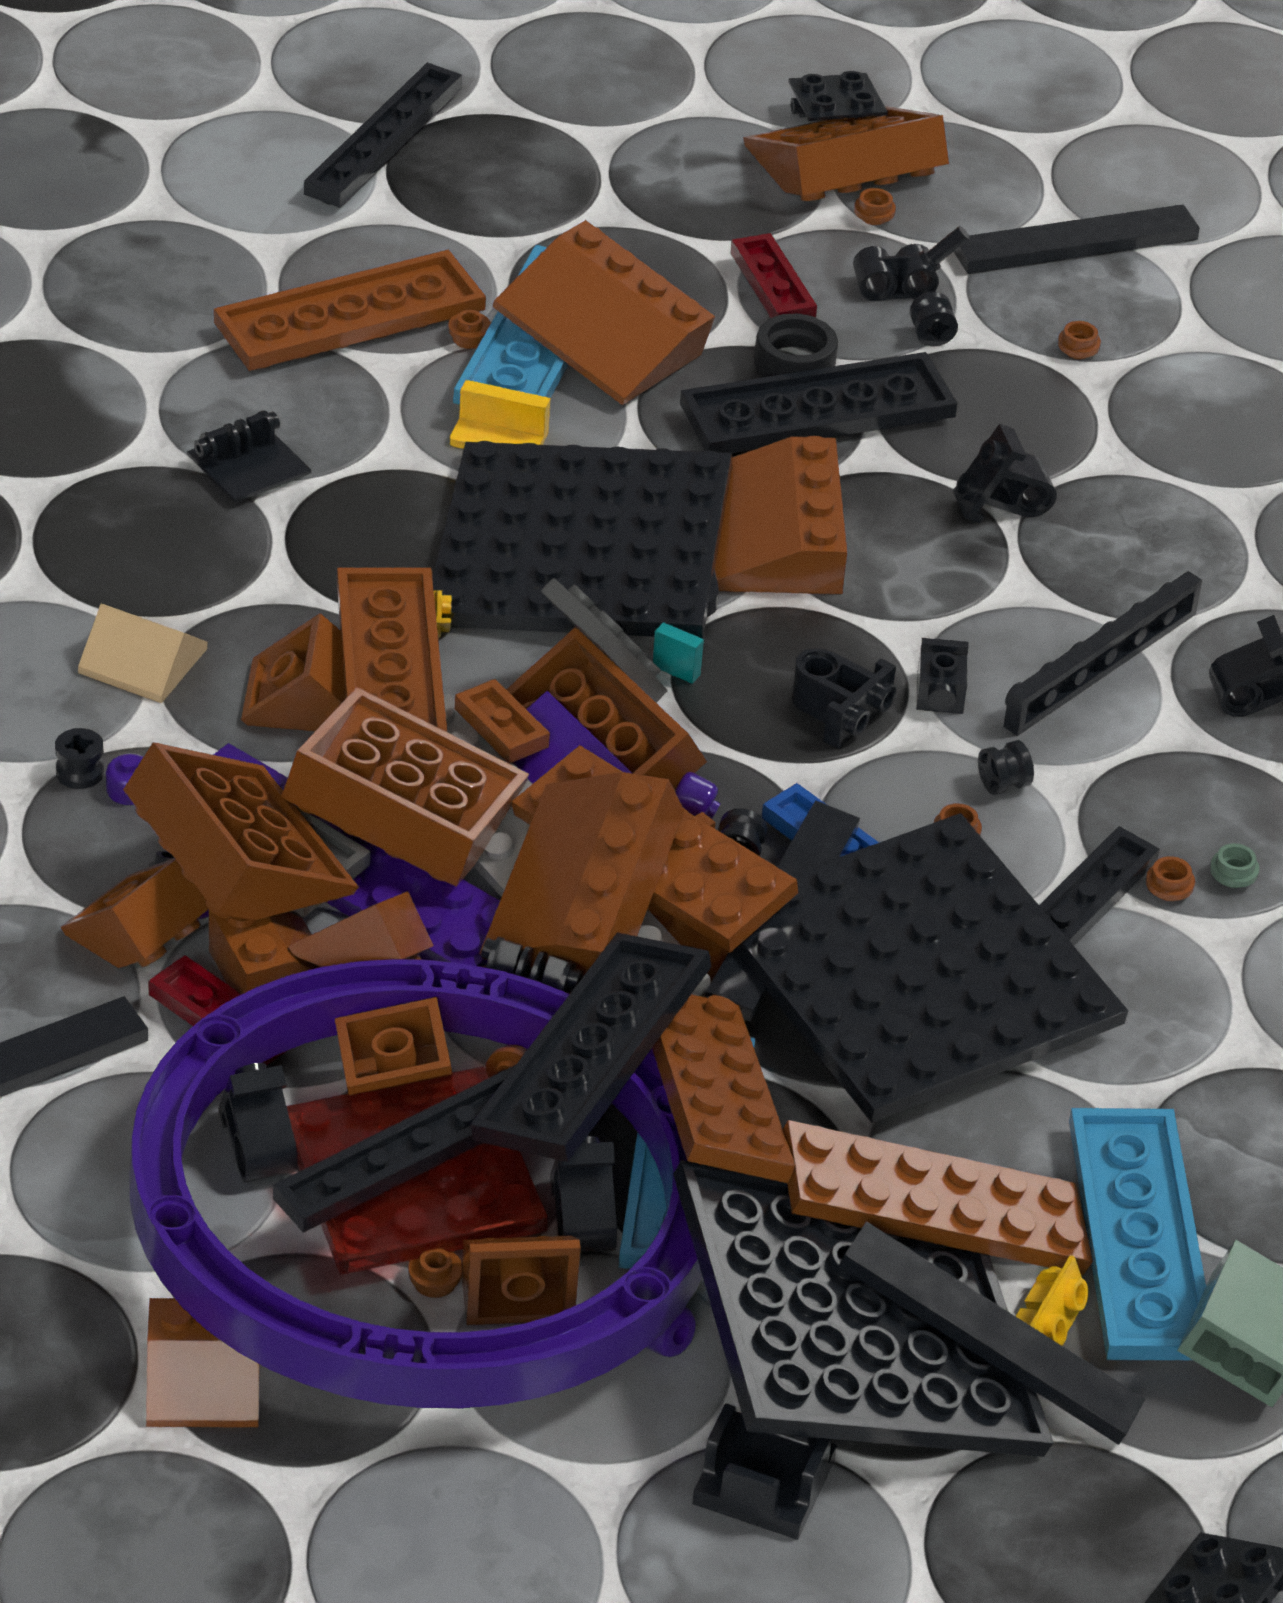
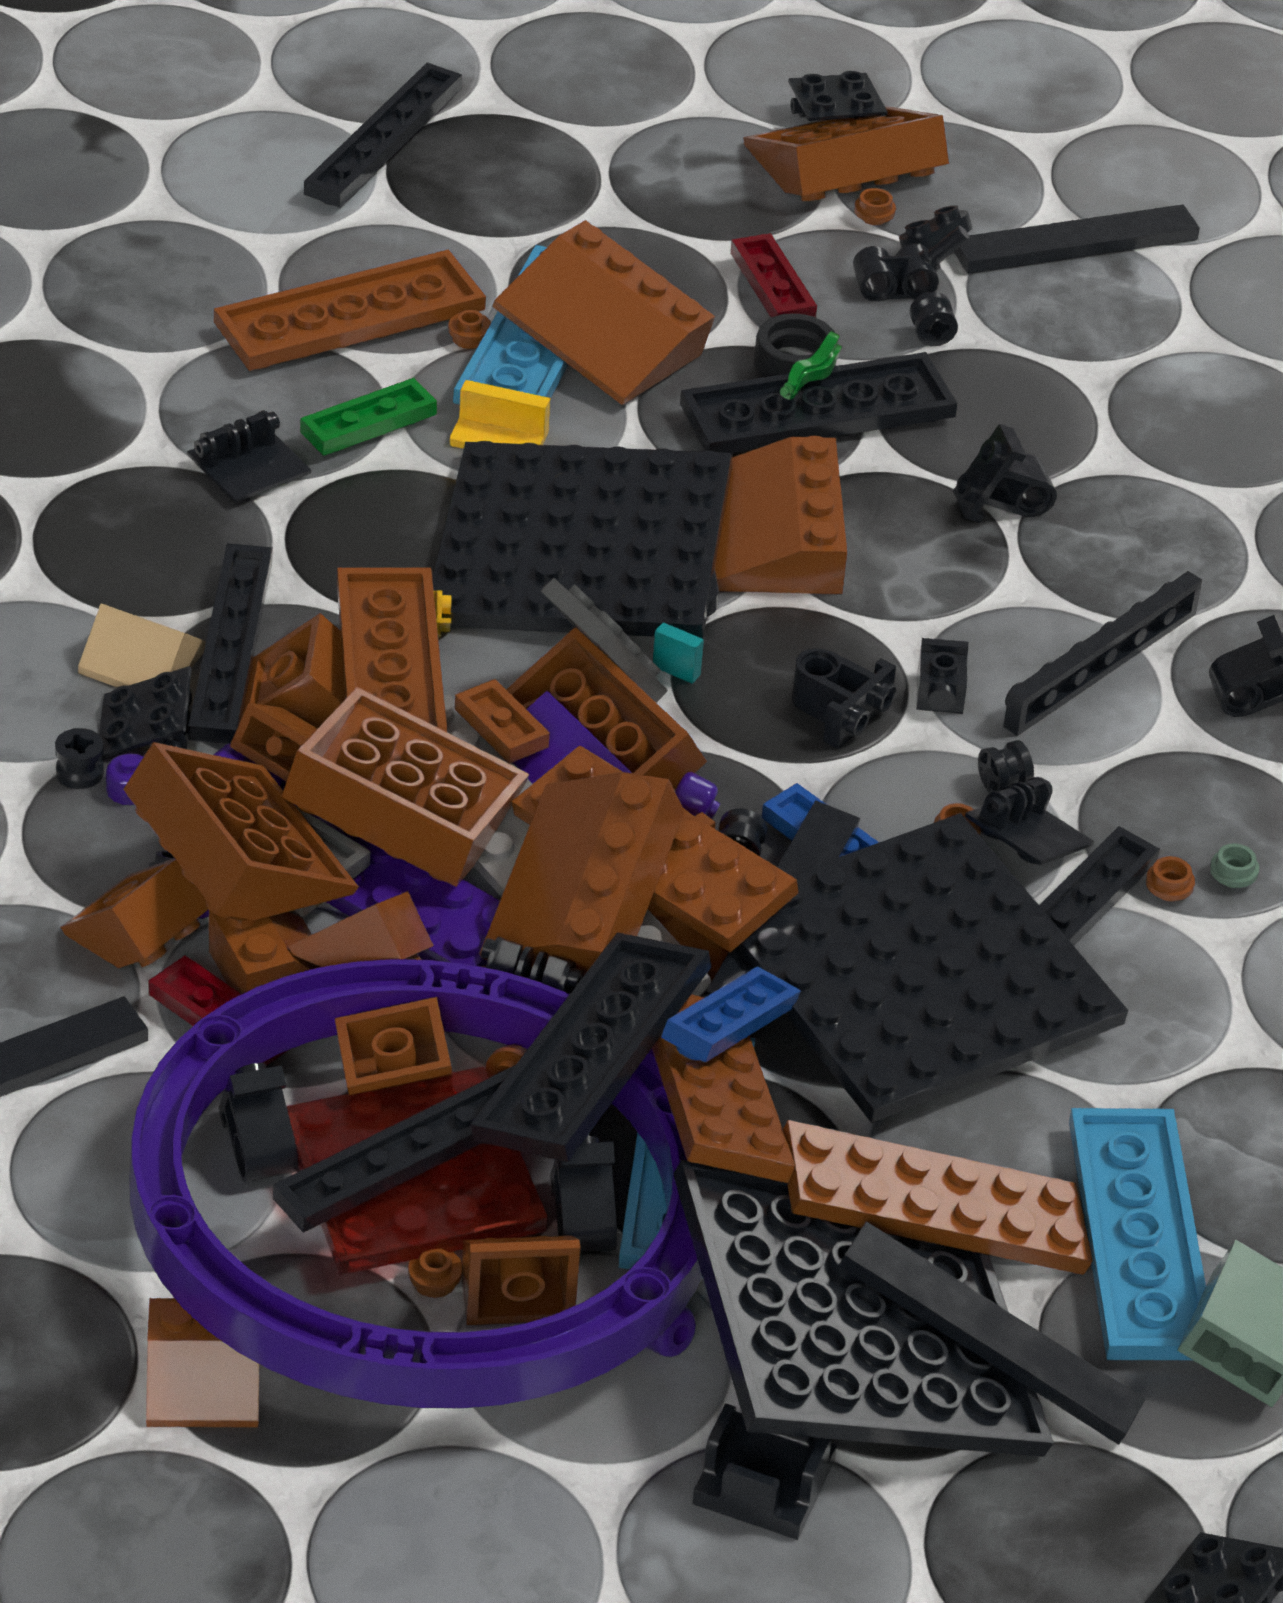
(147, 713): none -> black hinge
(230, 643): none -> black plate
(271, 737): none -> dark orange slope
(368, 416): none -> green plate
(729, 1014): none -> blue plate
(813, 368): none -> green hair
(934, 230): none -> black plate
(1022, 822): none -> black hinge
(1055, 1300): yellow hinge -> none
(1079, 340): dark orange plate -> none

